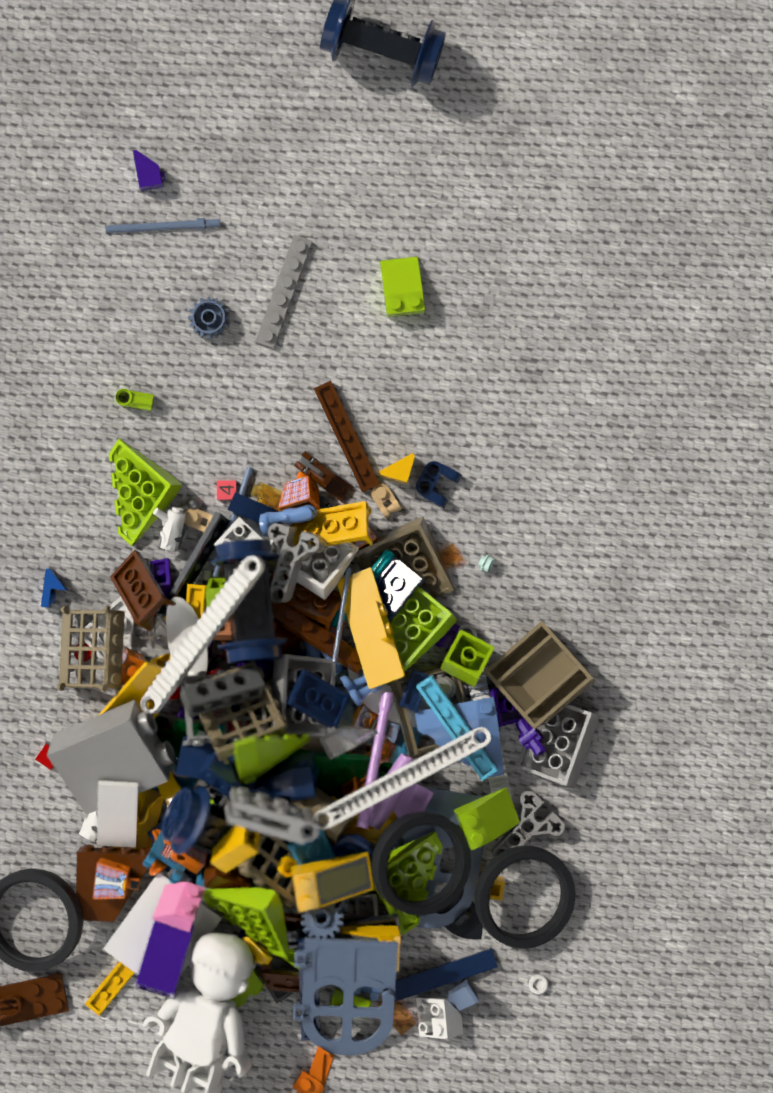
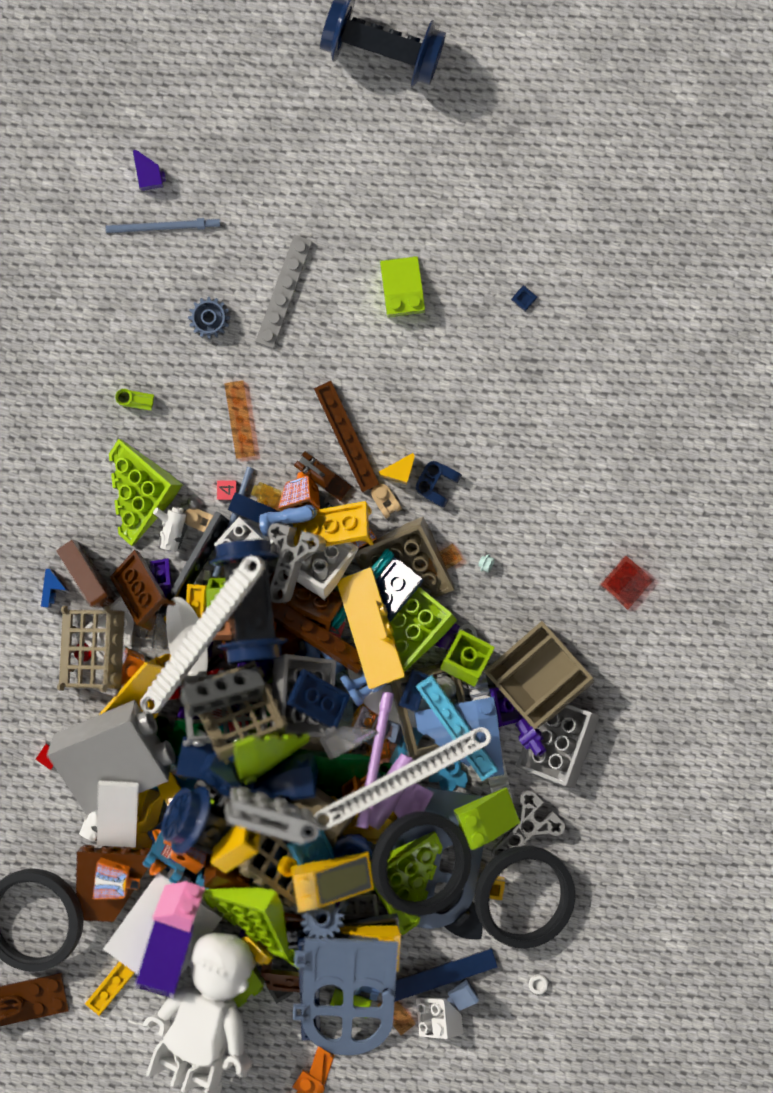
(86, 575): none -> reddish brown slope
(239, 419): none -> clear orange tile
(341, 615): sand blue axle -> none
(450, 778): none -> dark azure plate
(524, 298): none -> dark blue tile
(626, 582): none -> clear red slope

